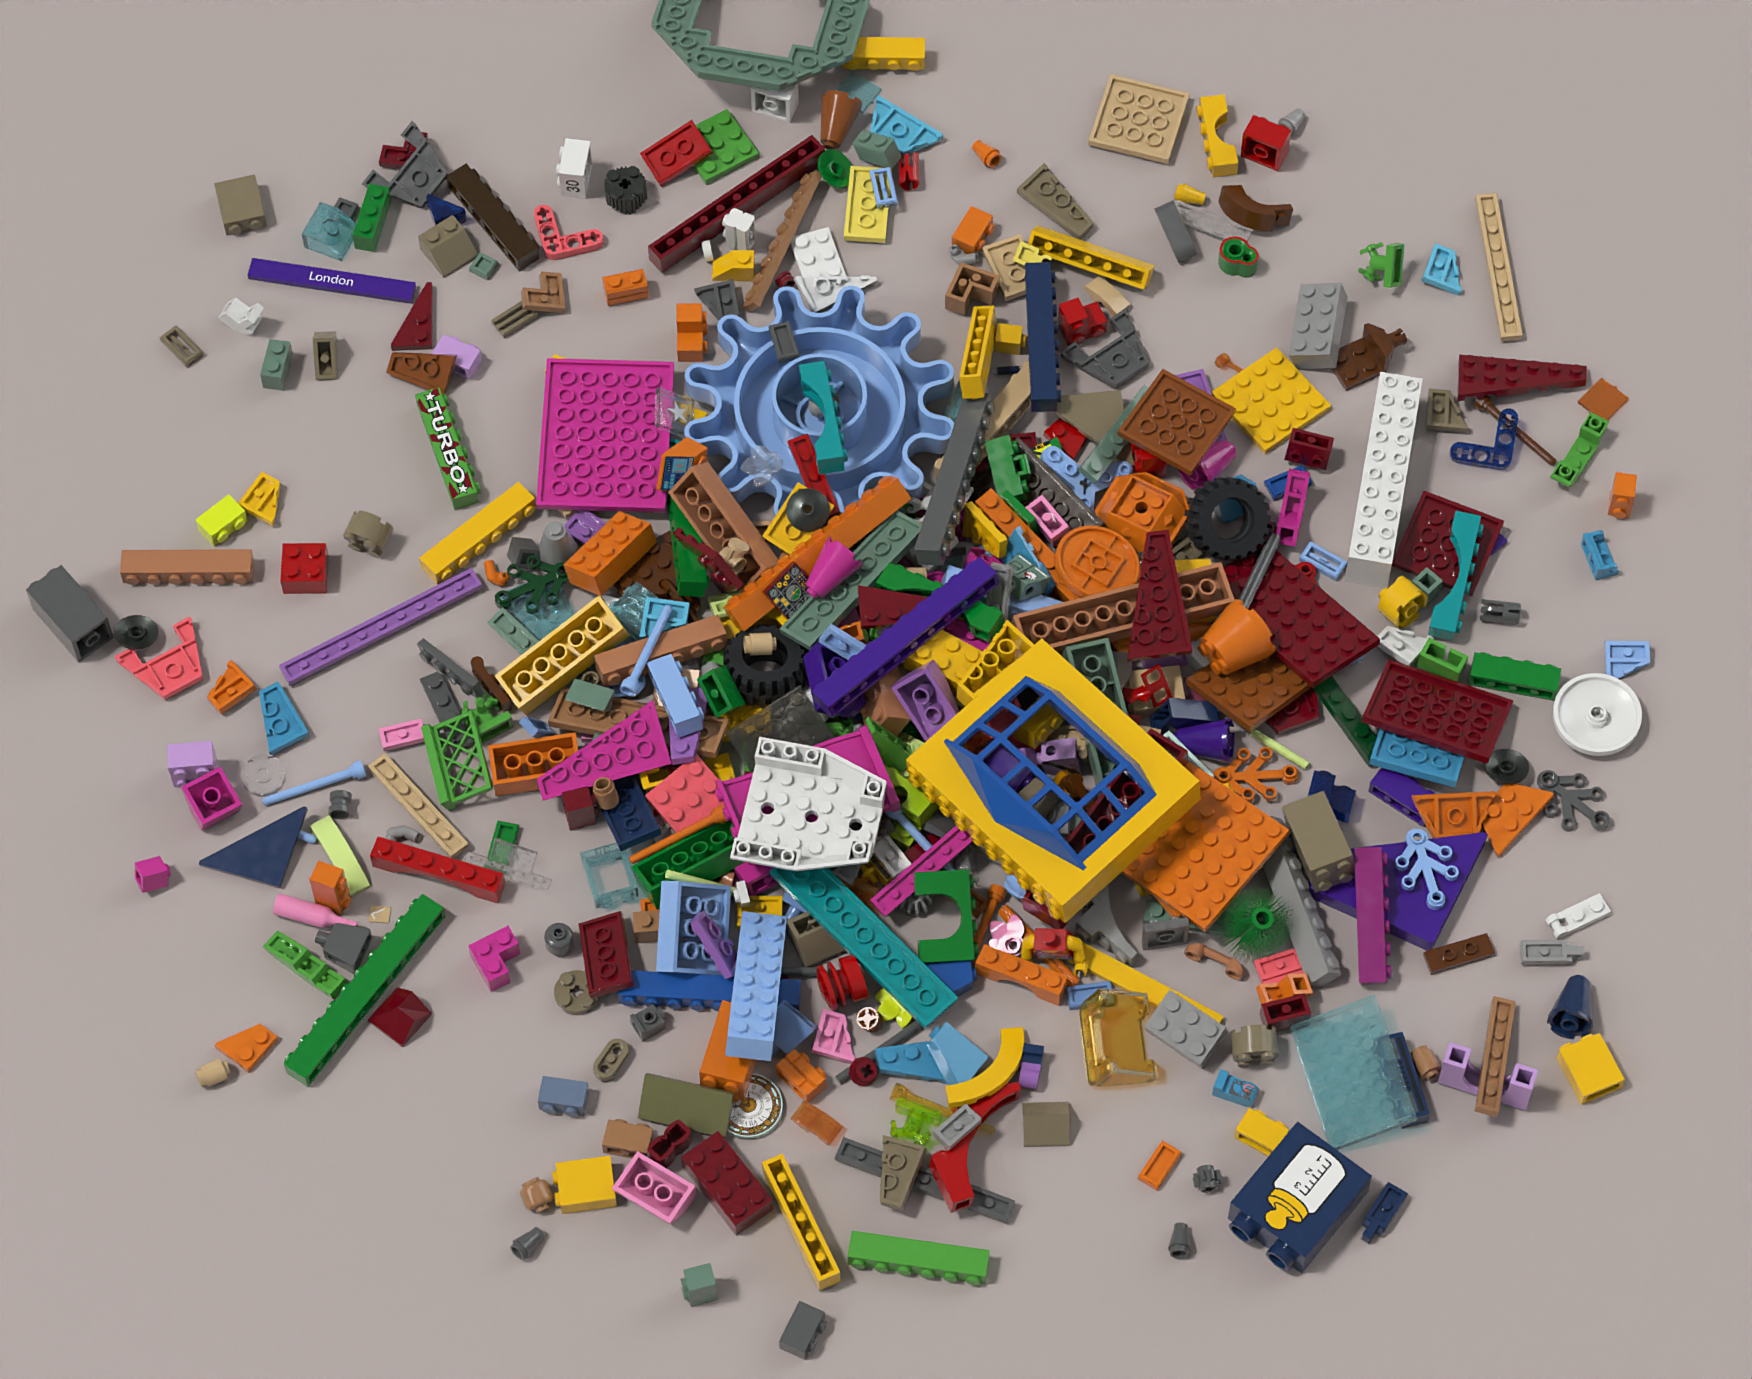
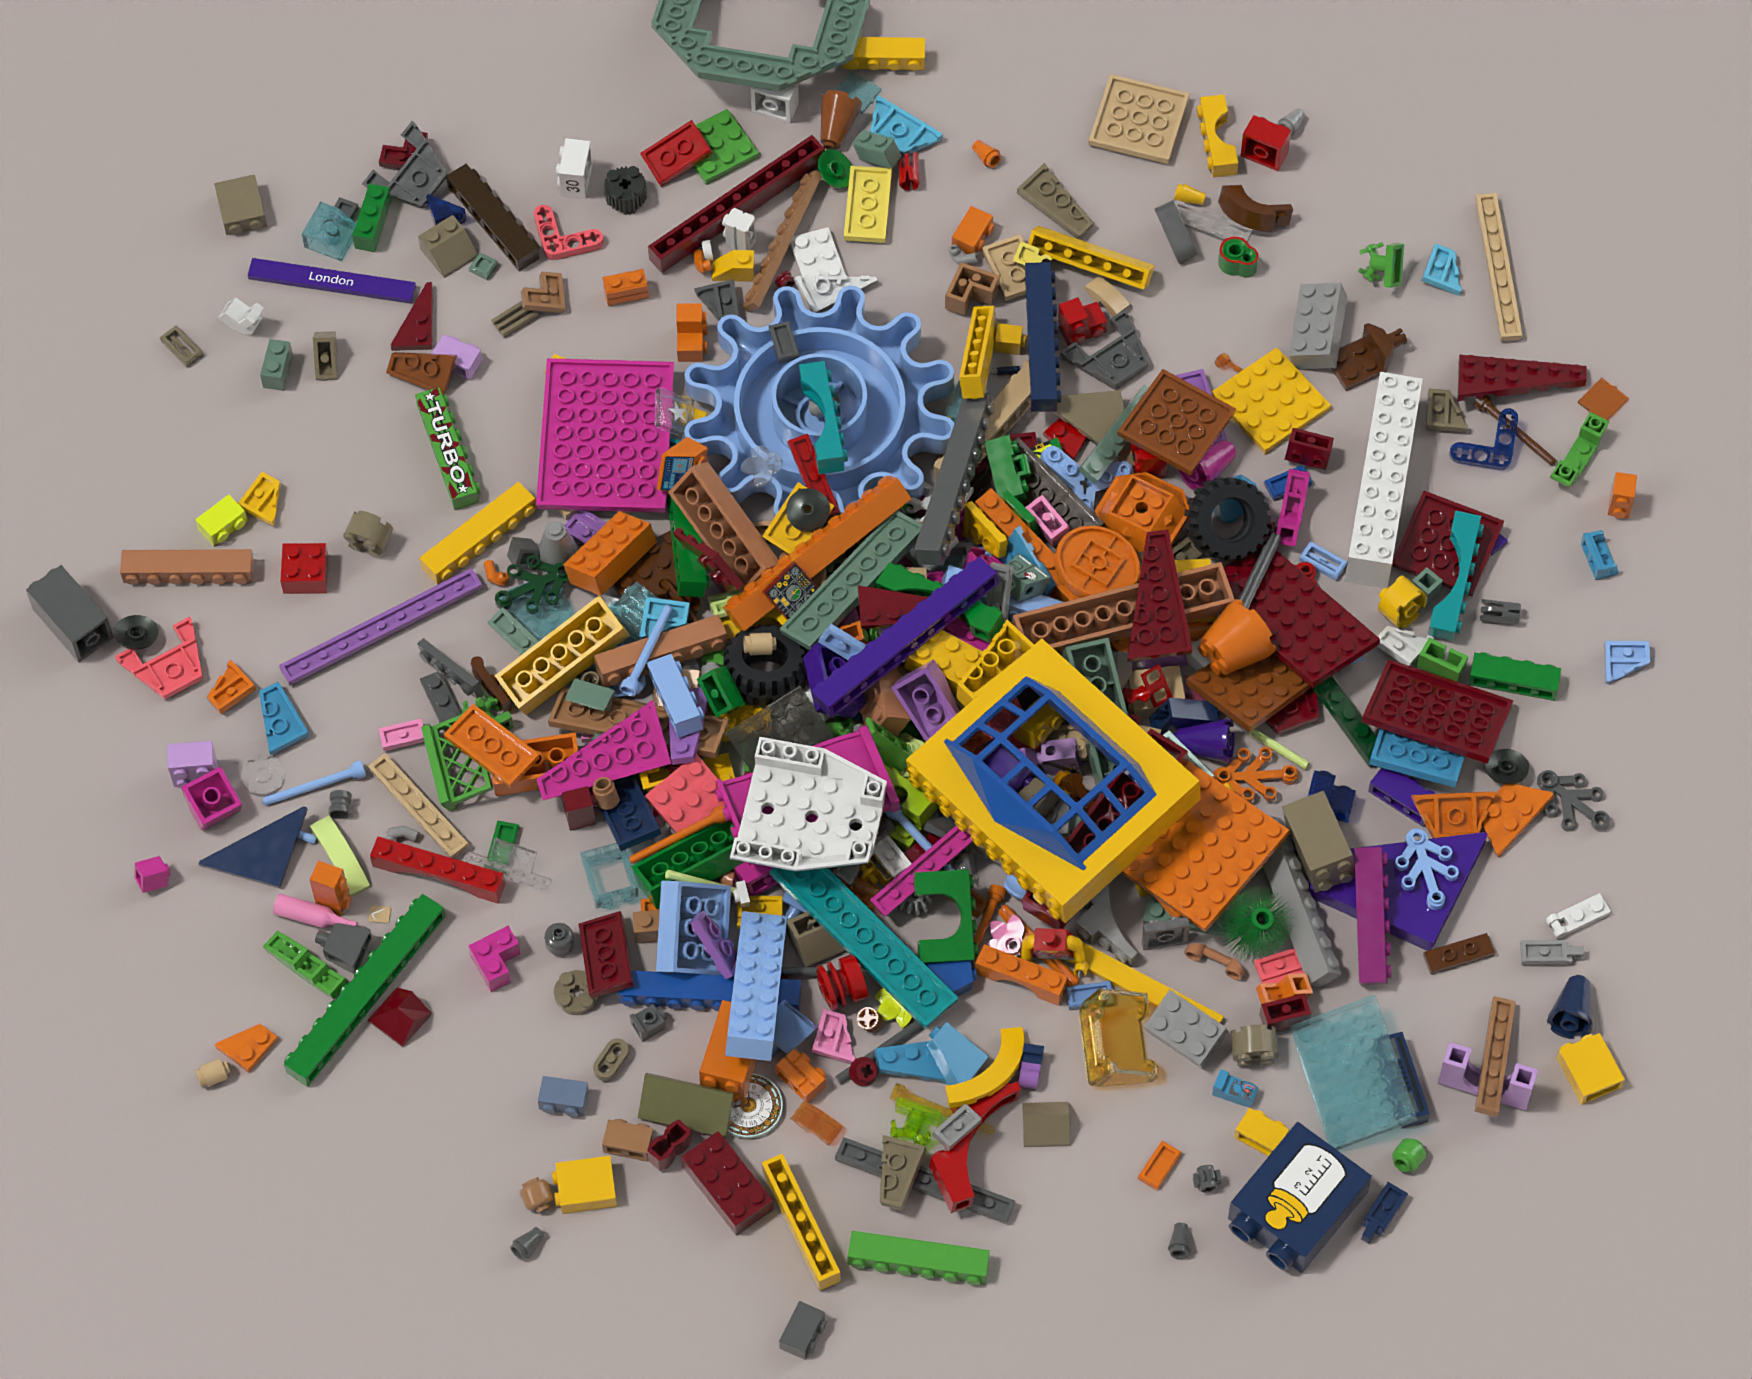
(491, 746): none -> orange plate
(536, 727): medium blue tile -> none
(655, 1188): bright pink slope -> none
(699, 262): none -> orange arm
(699, 1285): sand green brick -> none
(734, 554): tan piece -> none
(831, 568): dark pink cone -> none
(885, 201): light blue tile -> none
(1408, 1155): none -> bright green head
(1425, 1063): medium nougat brick -> none
(1597, 714): white dish -> none

